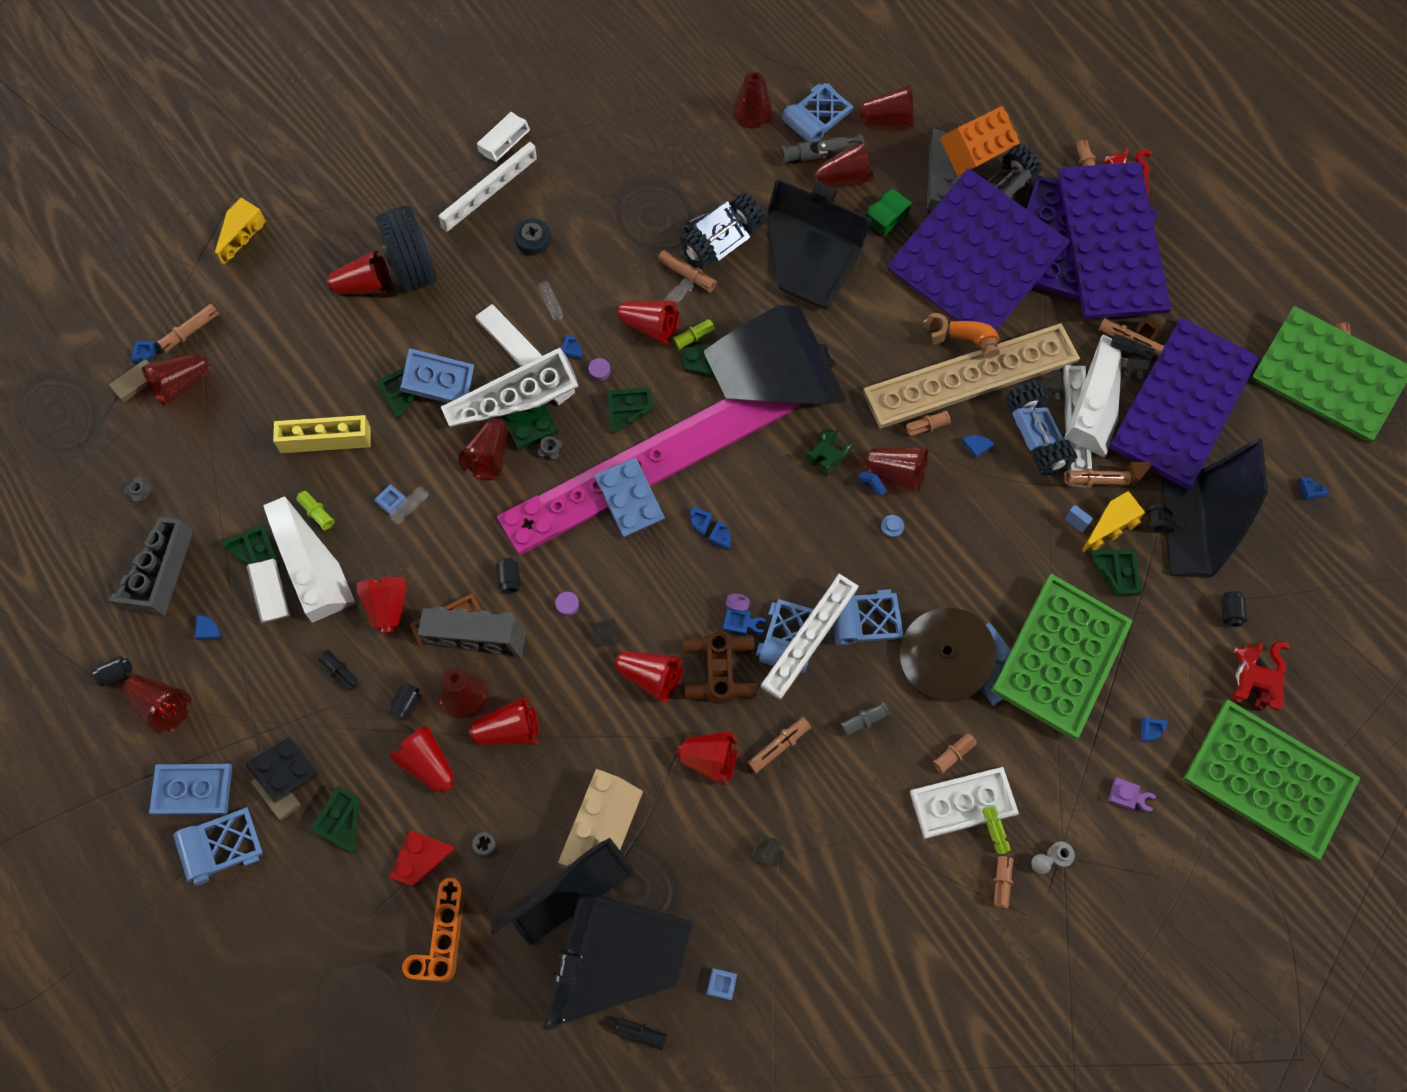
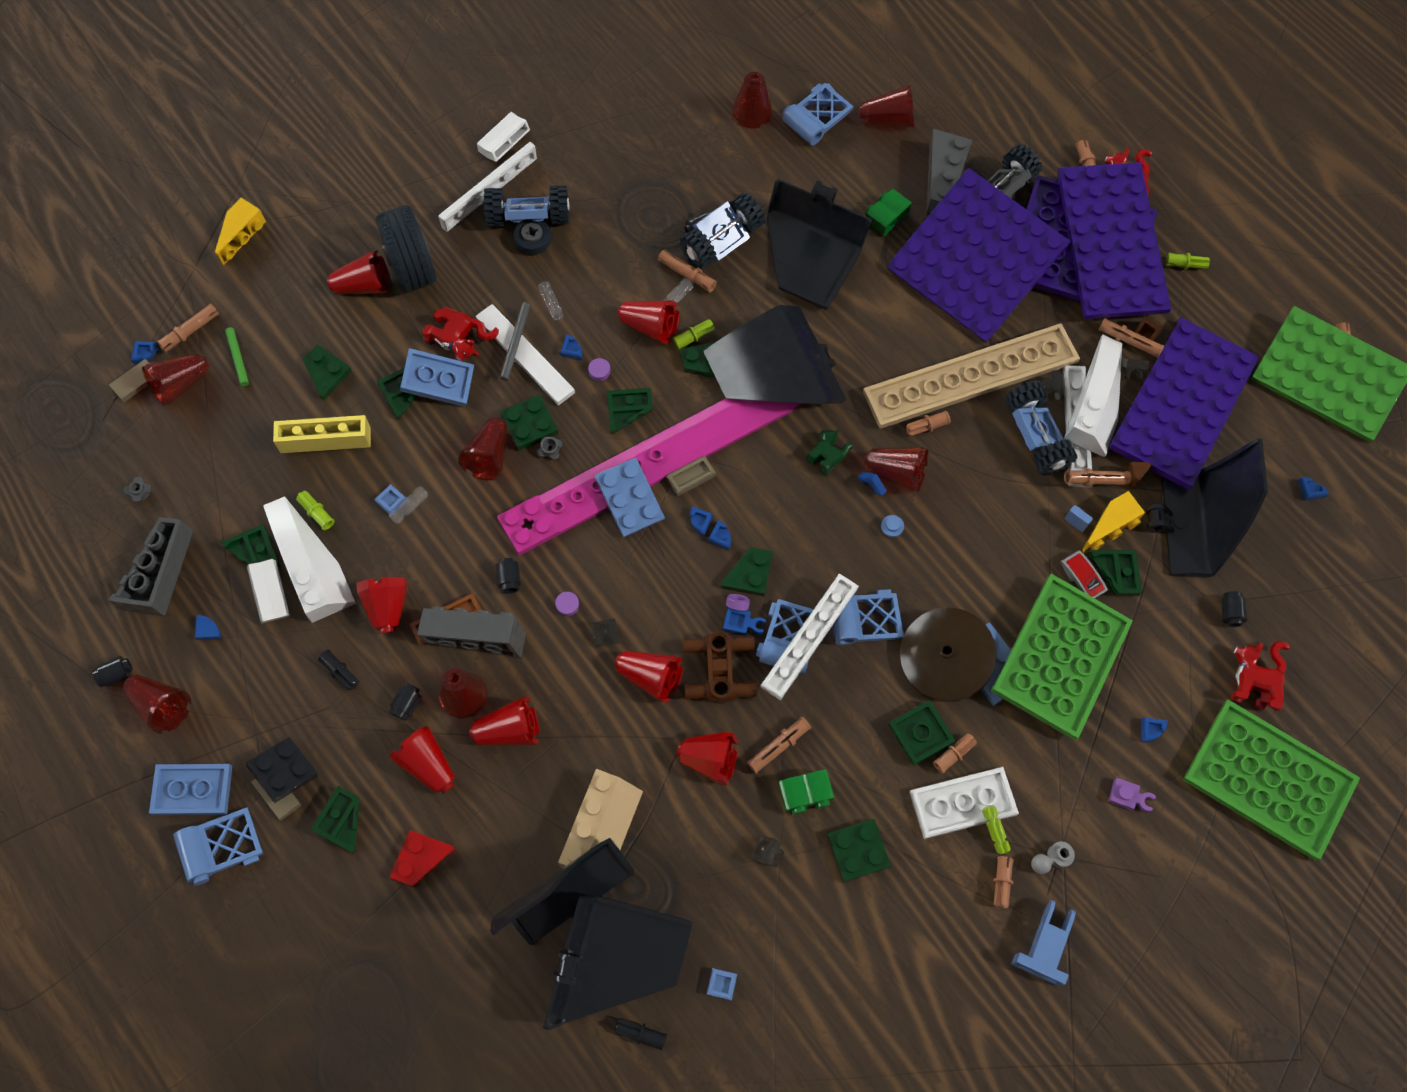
(237, 358): none -> bright green bar
(325, 370): none -> dark green wing
(441, 930): orange beam -> none
(454, 331): none -> red animal
(491, 846): dark grey bush -> none
(515, 341): none -> dark grey bar
(516, 391): white wedge -> none
(526, 208): none -> plate
(691, 476): none -> dark tan tile
(750, 573): none -> dark green wing
(806, 791): none -> green brick
(824, 149): dark grey piece -> none
(847, 167): clear red cone -> none
(858, 850): none -> dark green plate
(865, 719): dark grey pin -> none
(921, 732): none -> dark green plate
(977, 445): blue tile -> none
(979, 140): orange brick -> none
(980, 333): piece -> none
(1047, 949): none -> medium blue piece
(1084, 574): none -> slope
(1132, 347): black axle -> none
(1186, 261): none -> lime axle

